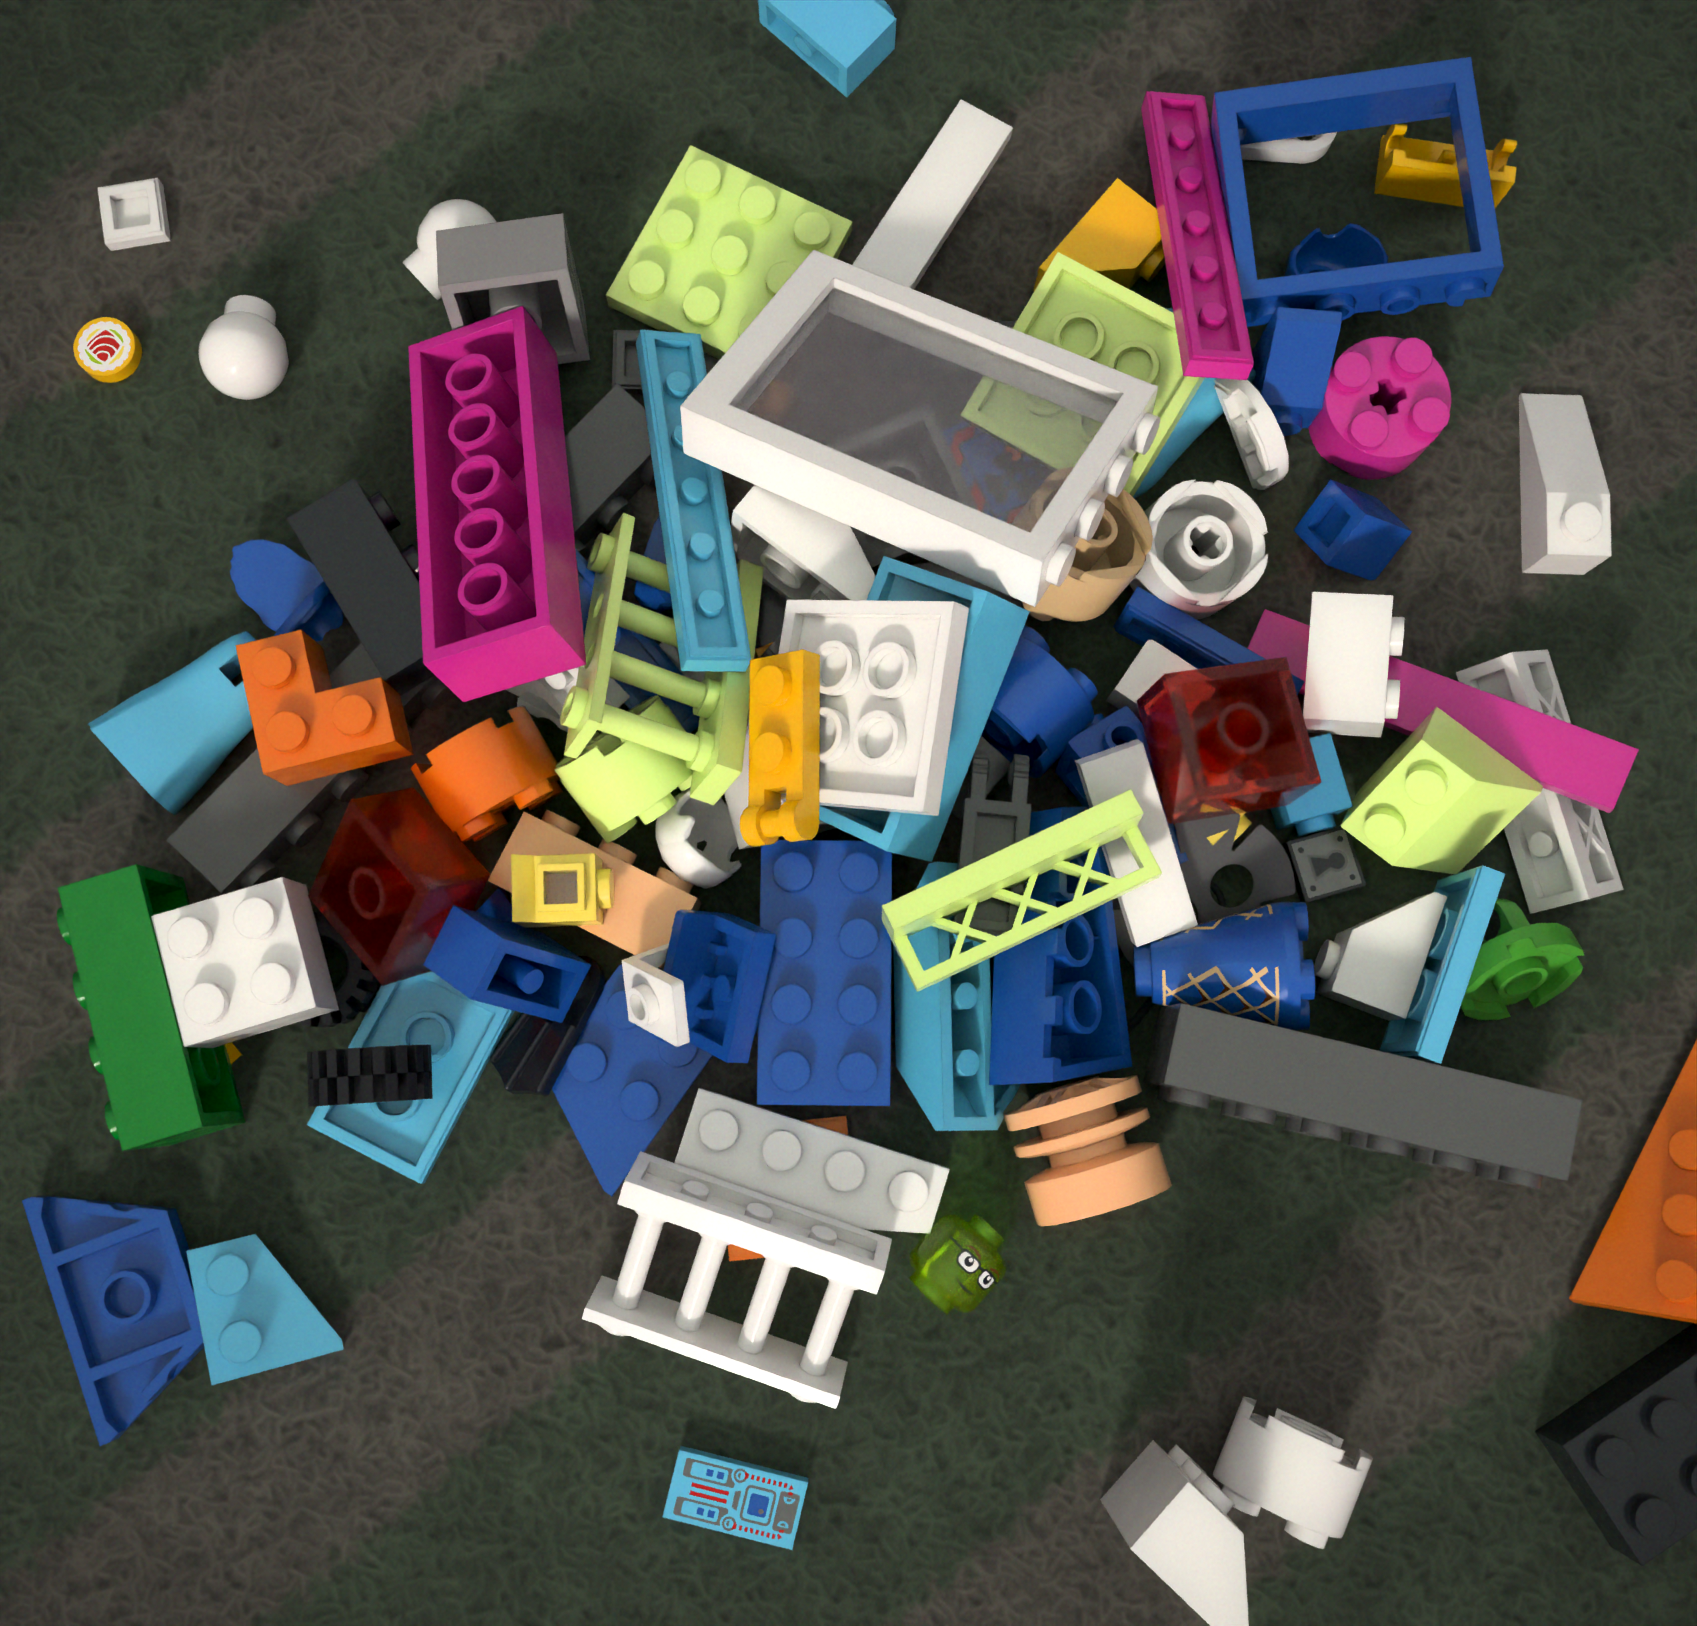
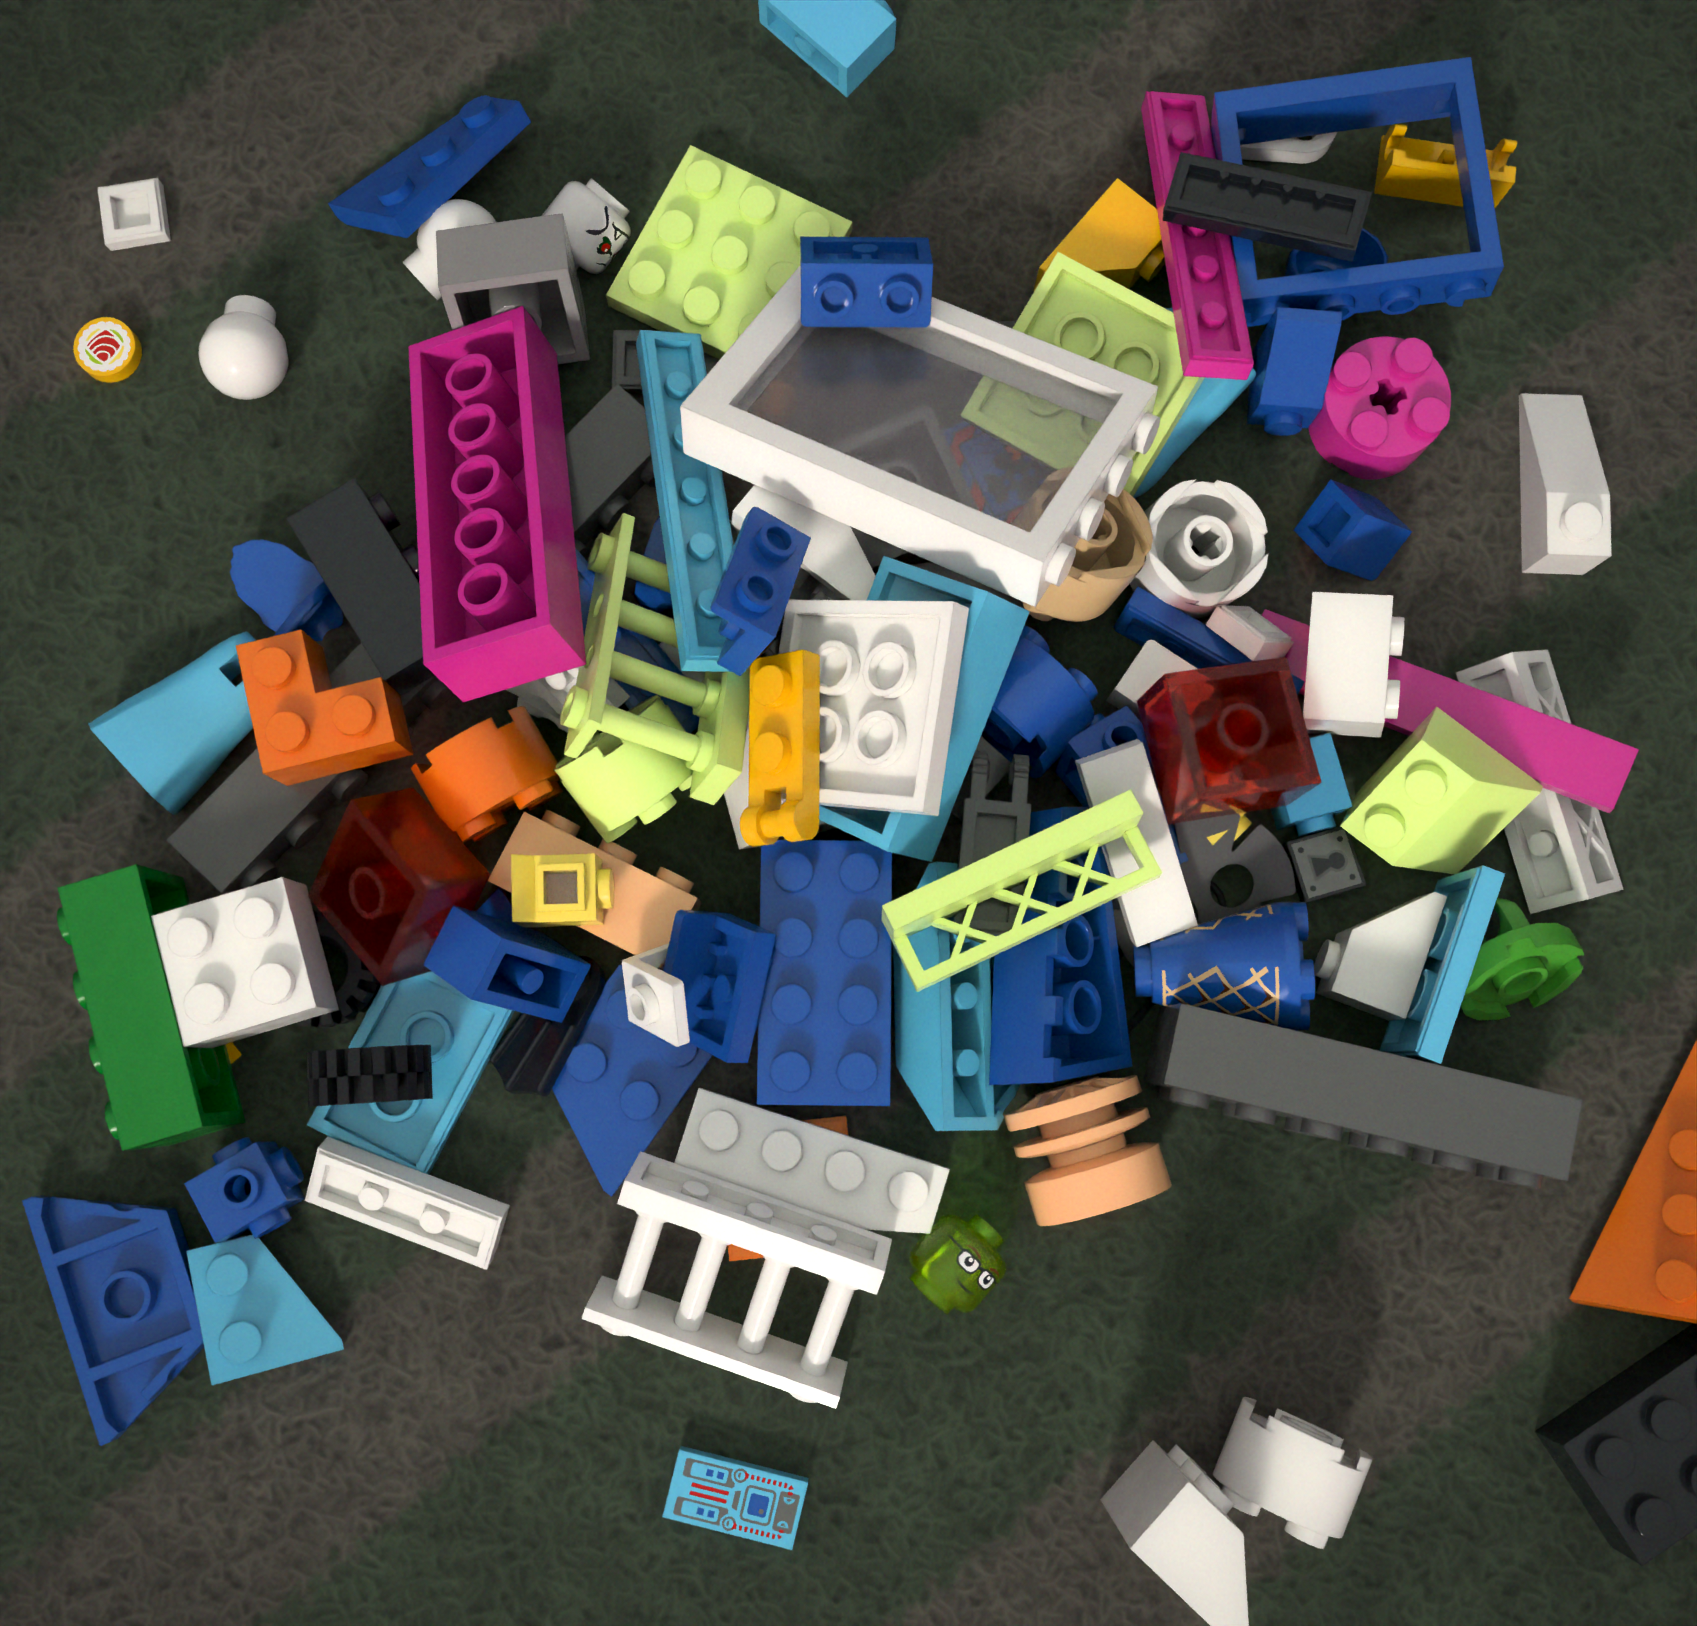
(247, 1189): none -> blue brick
(406, 1202): none -> white tile
(431, 171): none -> blue wing
(592, 223): none -> white head
(691, 823): white hair -> none
(756, 587): none -> blue bracket
(866, 281): none -> blue bracket
(935, 196): white tile -> none
(1249, 632): none -> white tile
(1254, 432): white tile -> none
(1266, 206): none -> black plate

